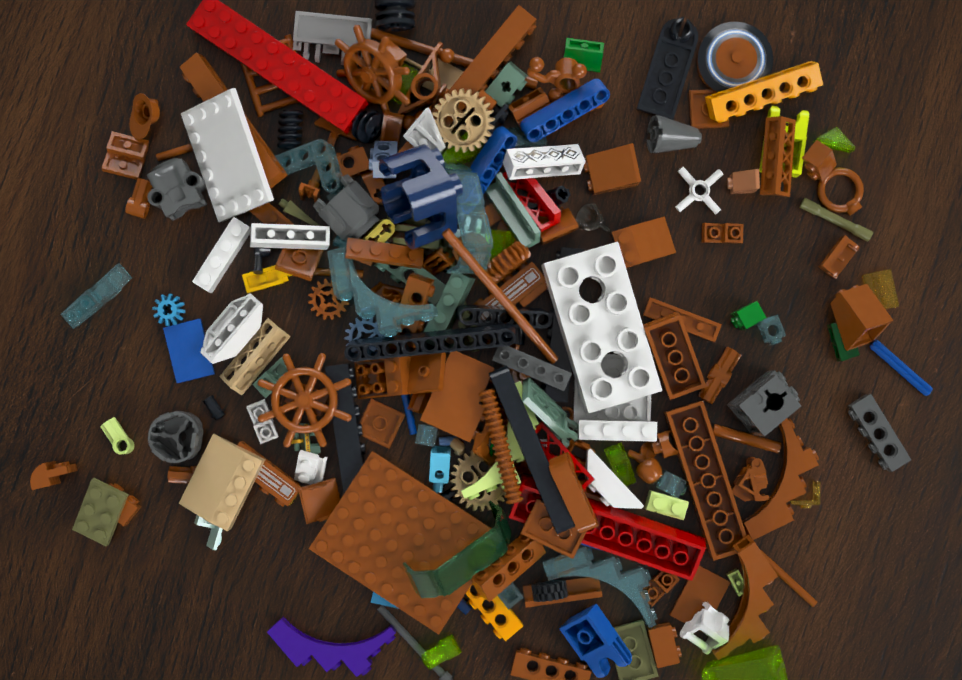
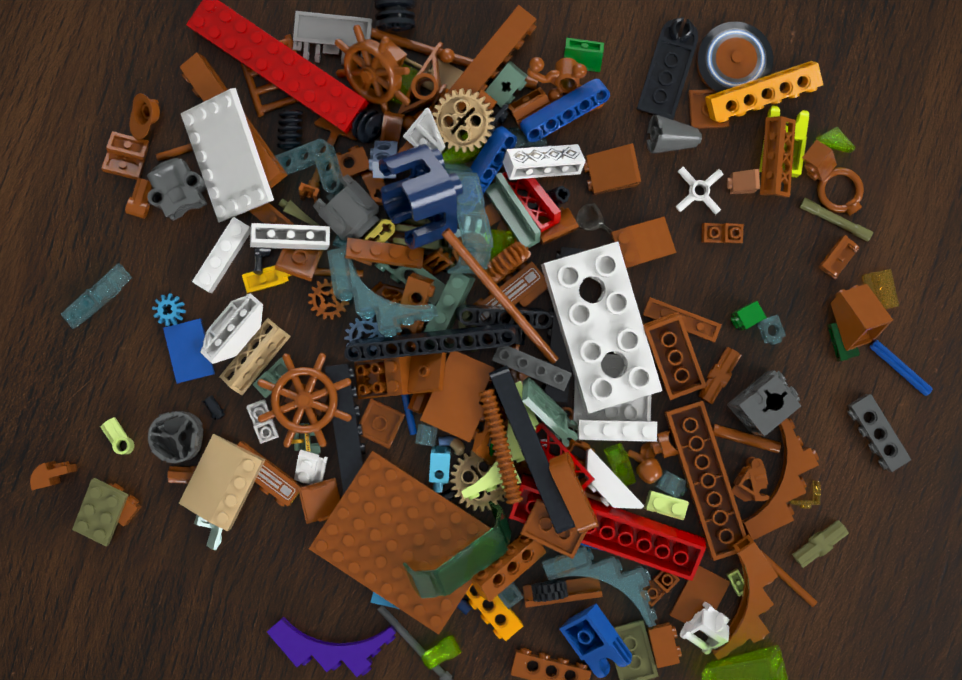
(820, 543): none -> olive piece

